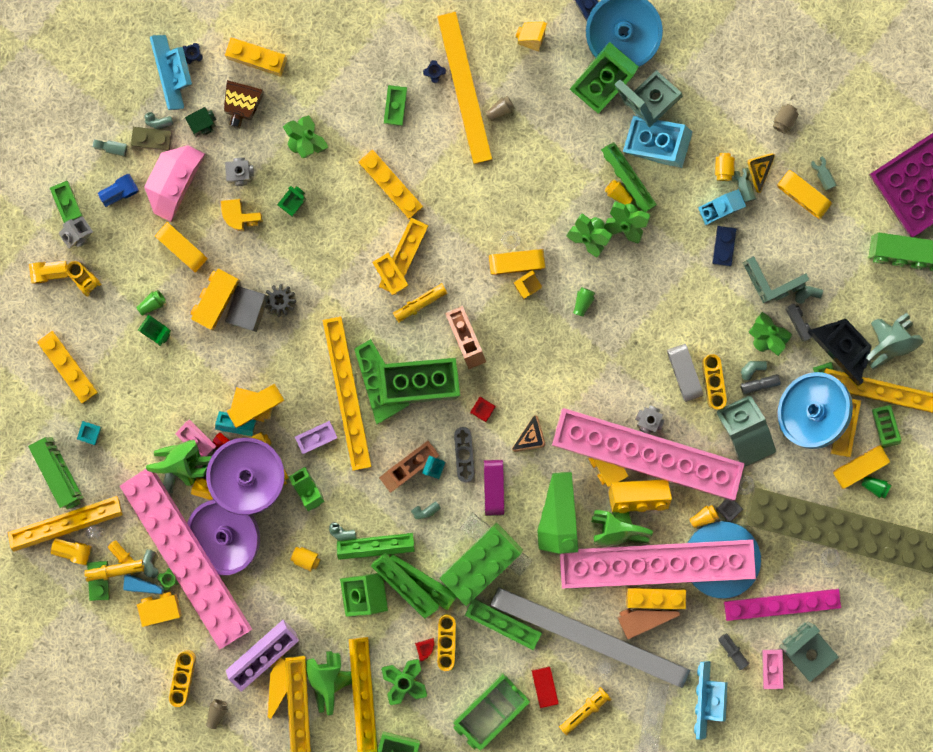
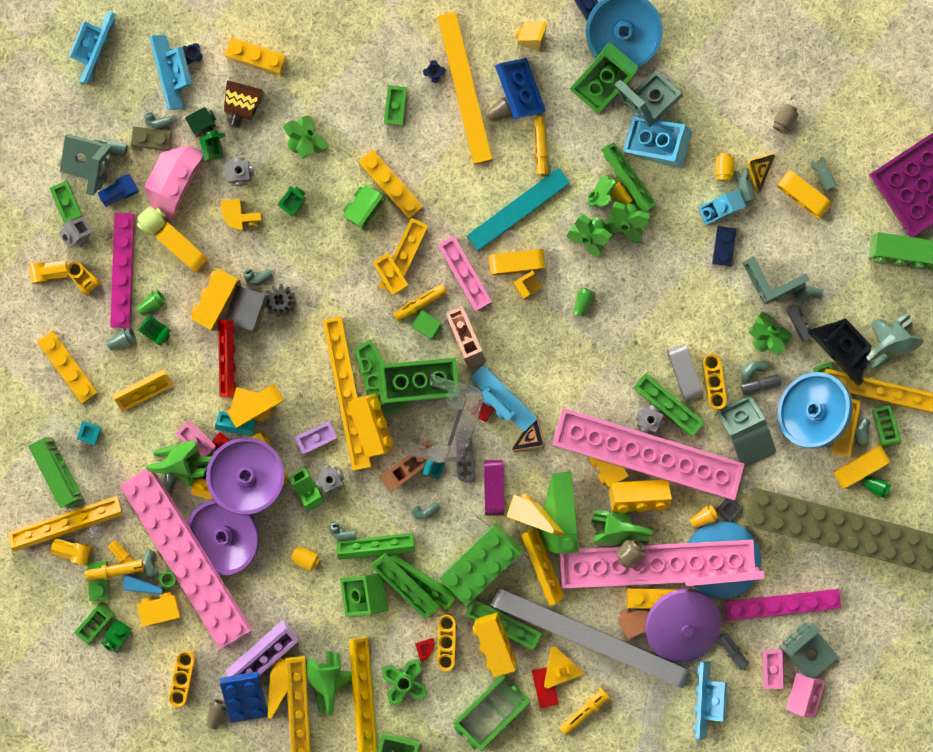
(89, 44): none -> medium azure bracket
(95, 165): none -> sand green bracket
(107, 615): none -> bright green slope
(116, 636): none -> green bracket
(122, 270): none -> dark pink plate
(123, 338): none -> sand green cone
(143, 390): none -> yellow plate
(151, 220): none -> yellowish green head
(211, 146): none -> green bracket
(226, 352): none -> red plate
(244, 697): none -> blue plate
(257, 278): none -> sand green arm
(337, 476): none -> light grey brick
(363, 206): none -> slope
(371, 425): none -> yellow brick
(427, 325): none -> bright green brick
(464, 273): none -> bright pink plate
(469, 403): none -> clear windscreen
(495, 644): none -> yellow brick
(502, 399): none -> medium azure bracket
(518, 209): none -> teal tile
(520, 88): none -> blue plate
(533, 514): none -> yellow slope
(540, 146): none -> yellow pin
(542, 566): none -> yellow plate
(560, 669): none -> yellow piece
(600, 195): none -> bright green plate
(631, 553): none -> dark tan head
(668, 405): none -> bright green plate
(683, 625): none -> medium lavender dish
(733, 576): none -> bright pink plate
(805, 695): none -> bright pink panel
(861, 432): none -> sand green arm

